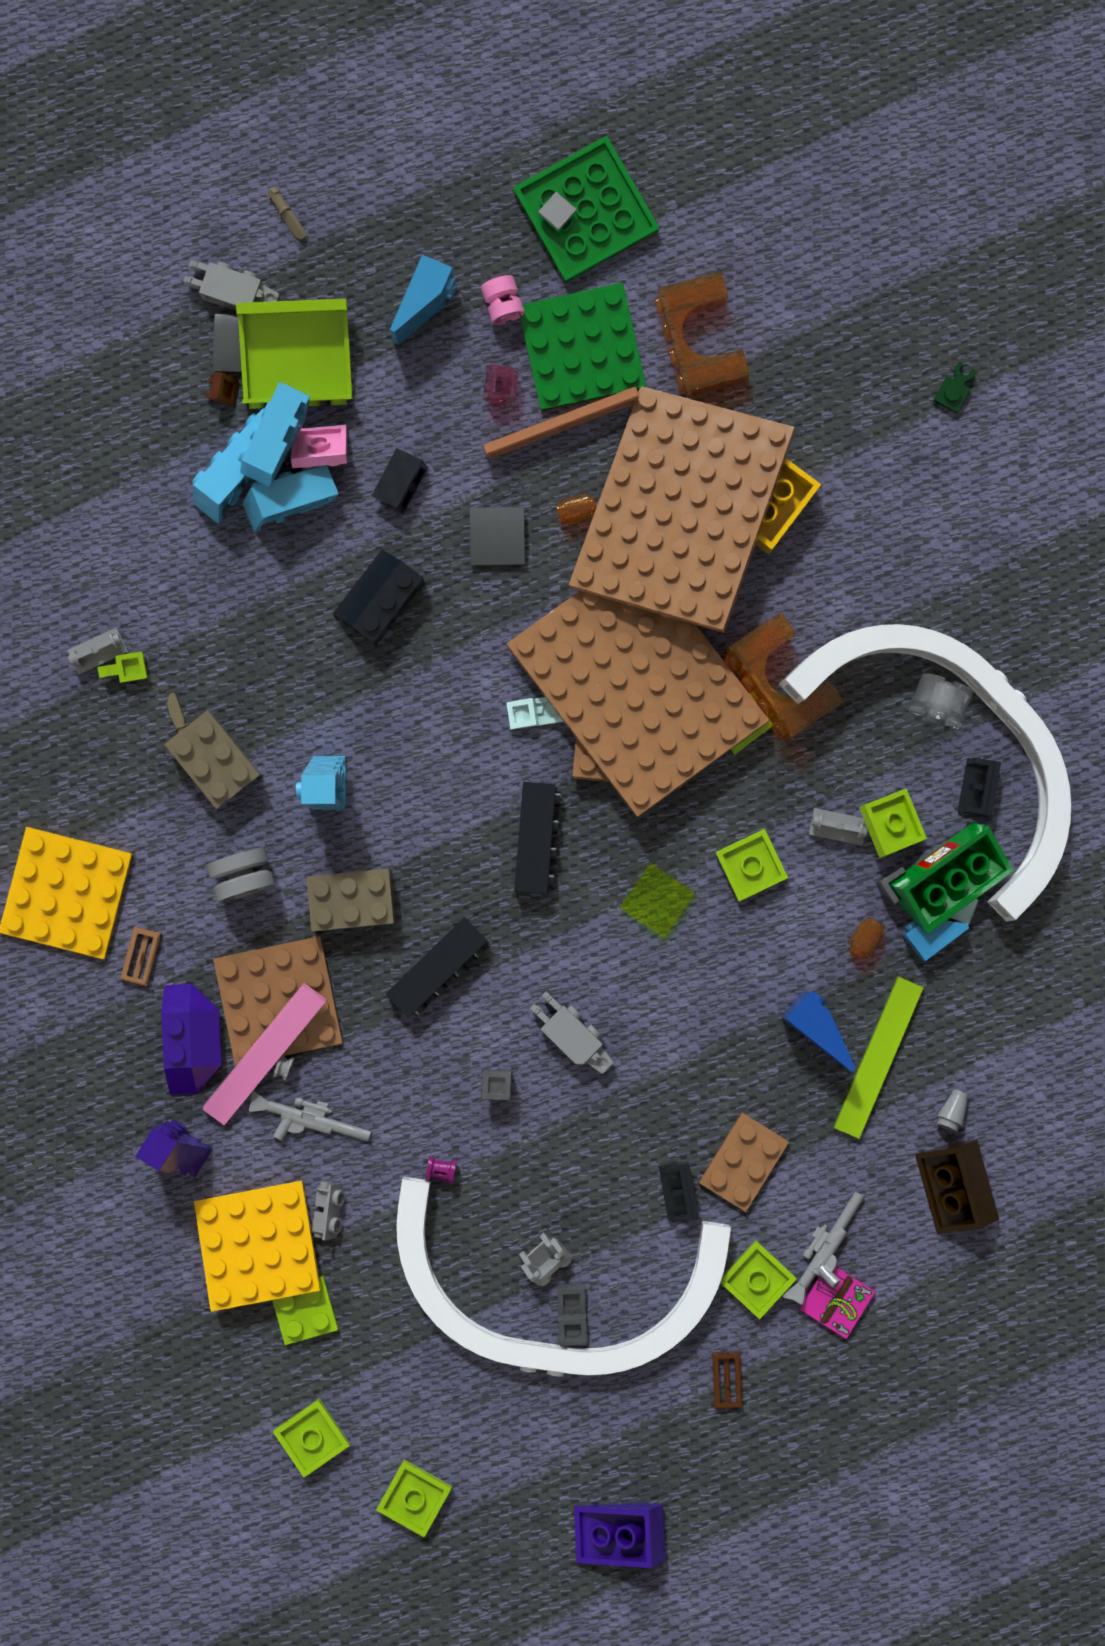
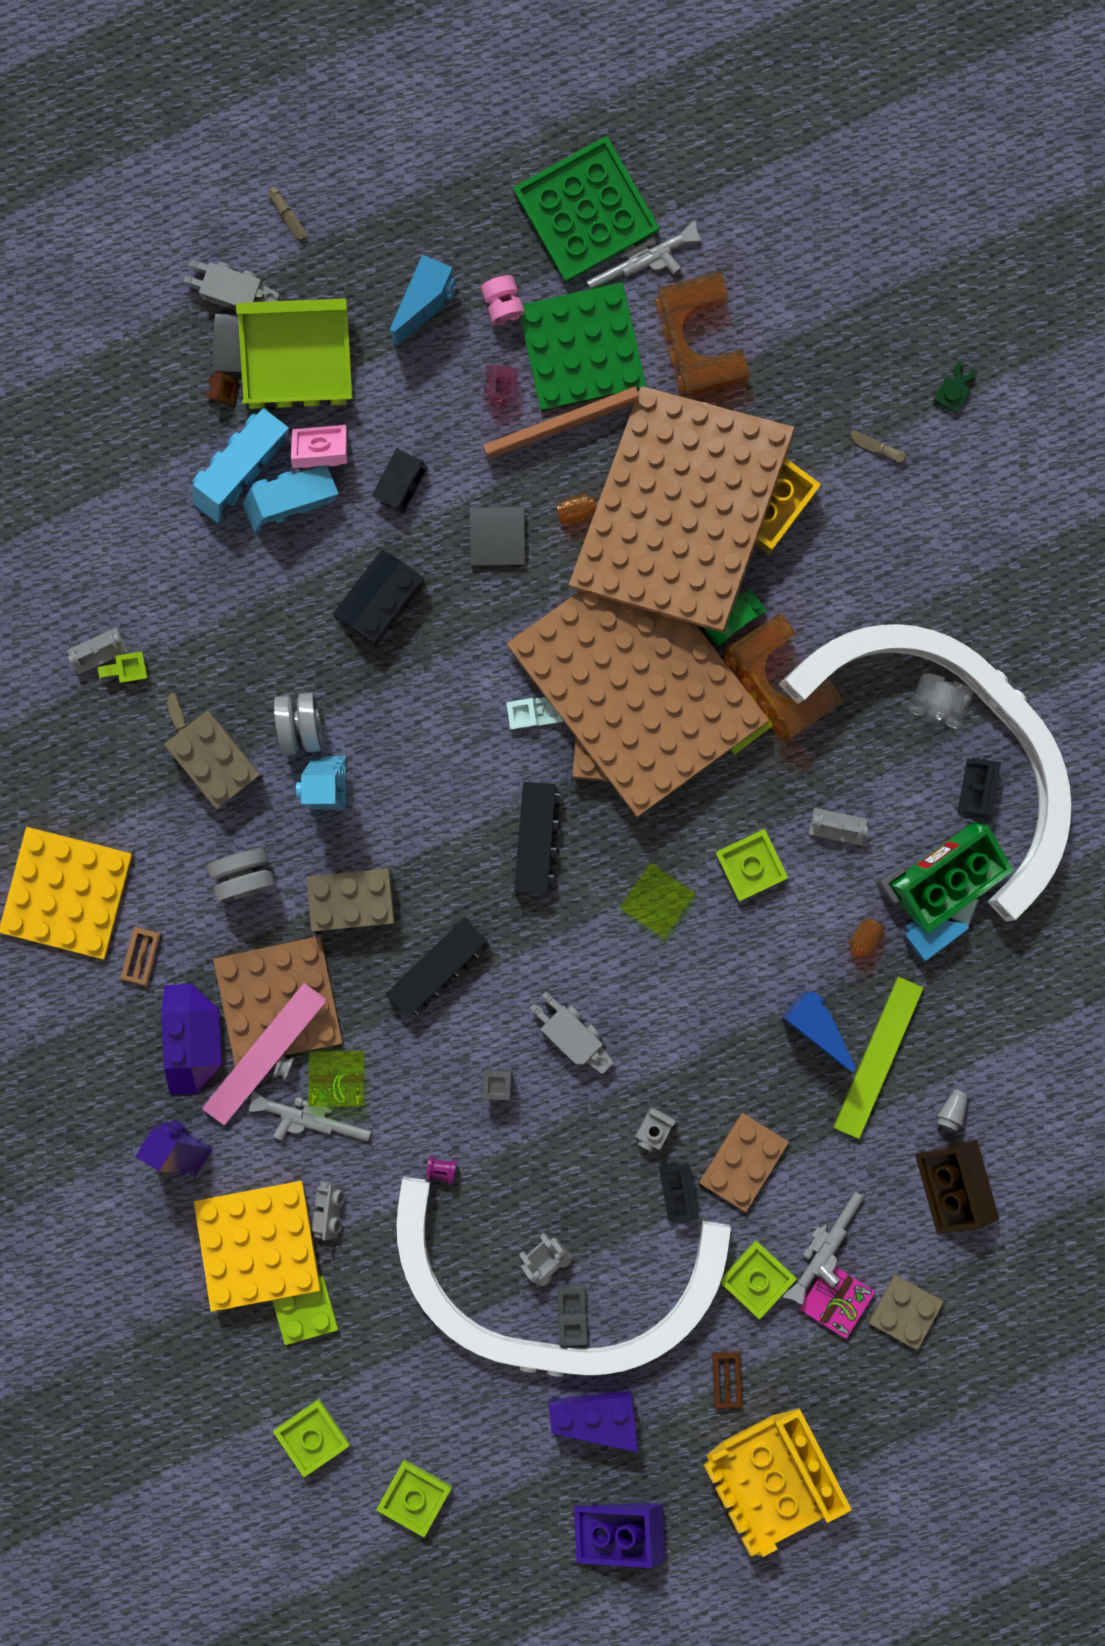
(274, 434): medium azure wedge -> none
(296, 724): none -> light grey wheel
(336, 1079): none -> clear neon green tile
(557, 211): light grey tile -> none
(596, 1419): none -> dark purple wedge
(655, 258): none -> light grey piece
(658, 1119): none -> light grey brick
(745, 610): none -> green brick
(775, 1481): none -> yellow slope
(874, 445): none -> dark tan piece
(892, 823): lime plate -> none
(905, 1311): none -> dark tan plate

